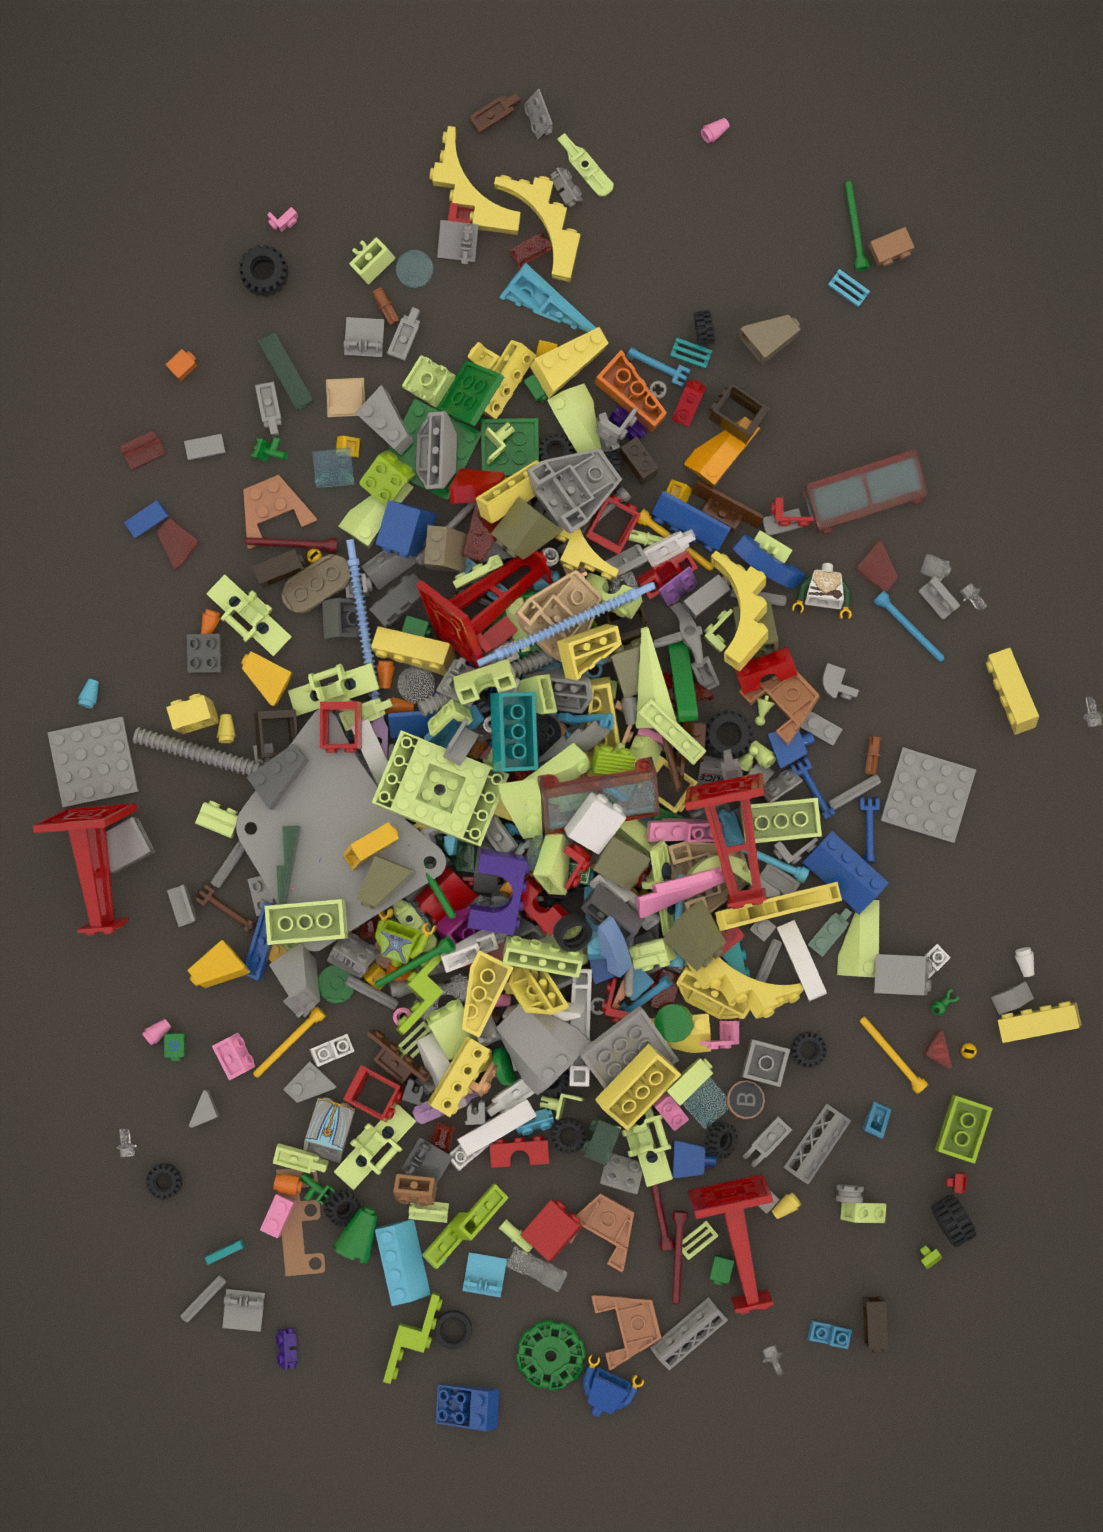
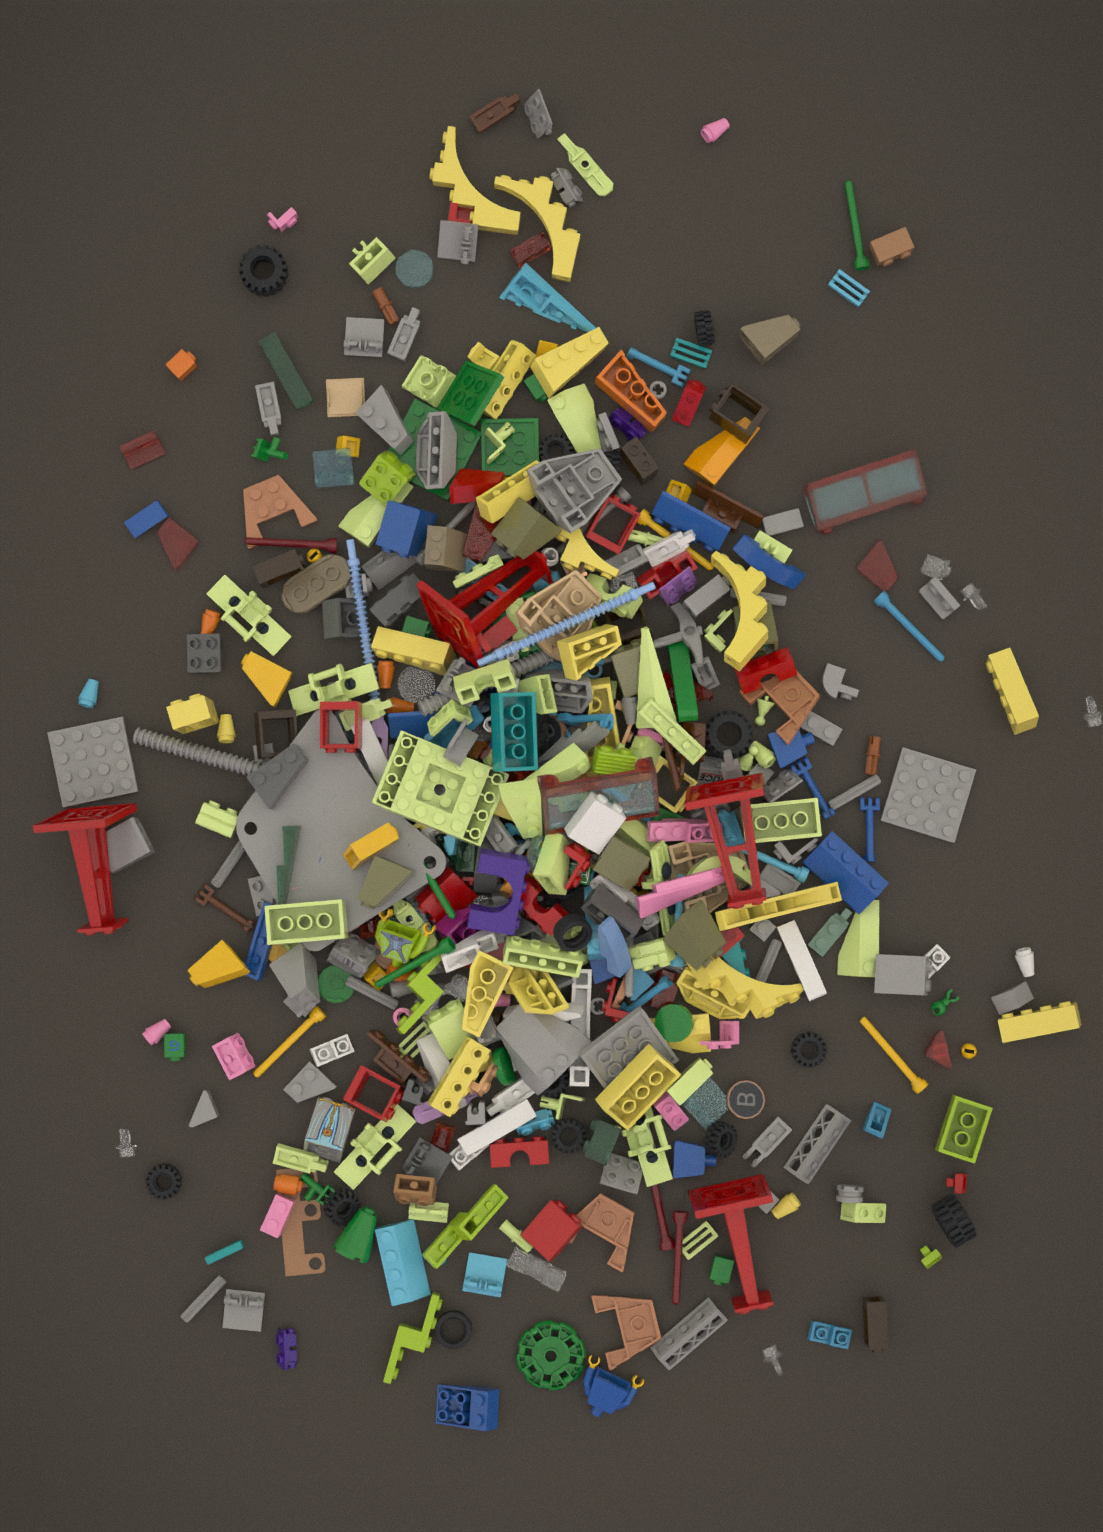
(182, 905): light grey panel -> none
(204, 447): light grey tile -> none
(611, 432): light grey bracket -> none
(765, 1062): light grey brick -> none
(777, 510): red bracket -> none
(825, 590): torso -> none

